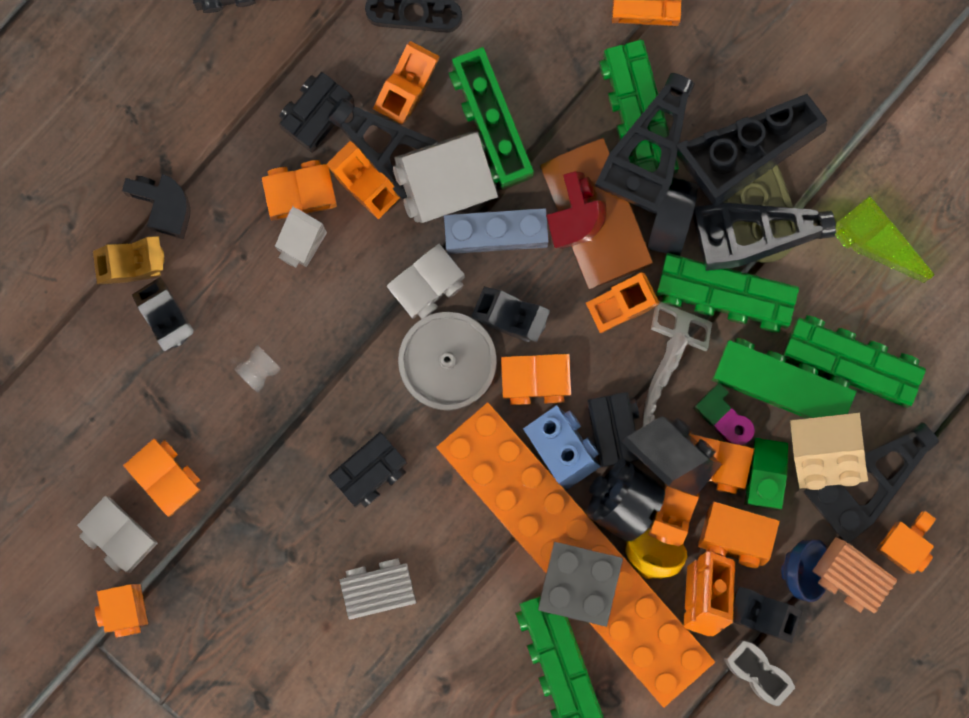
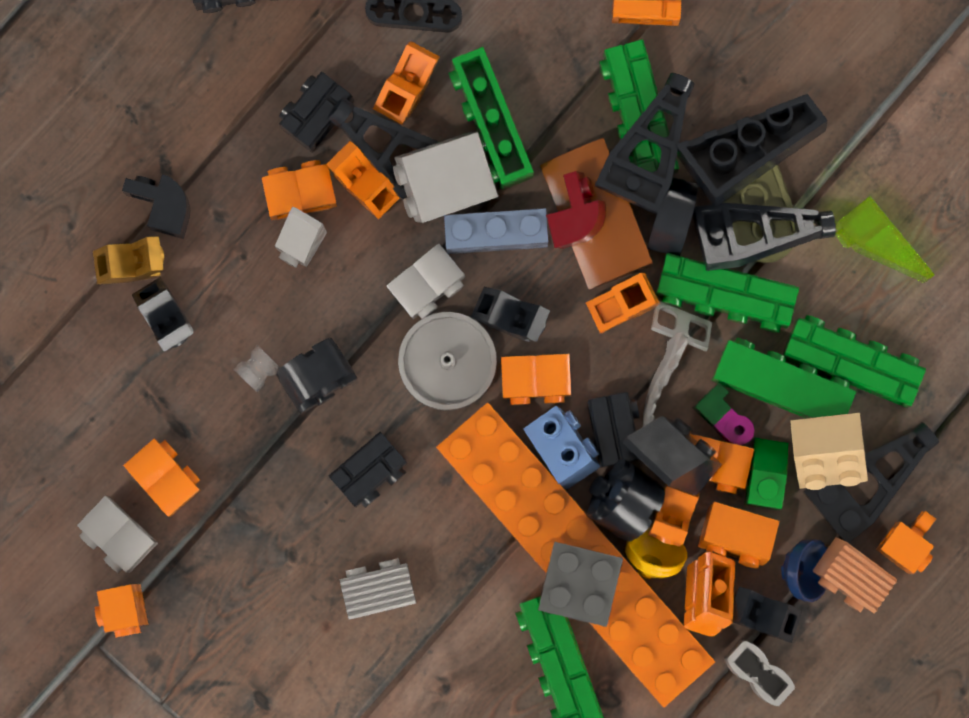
(316, 375): none -> black brick

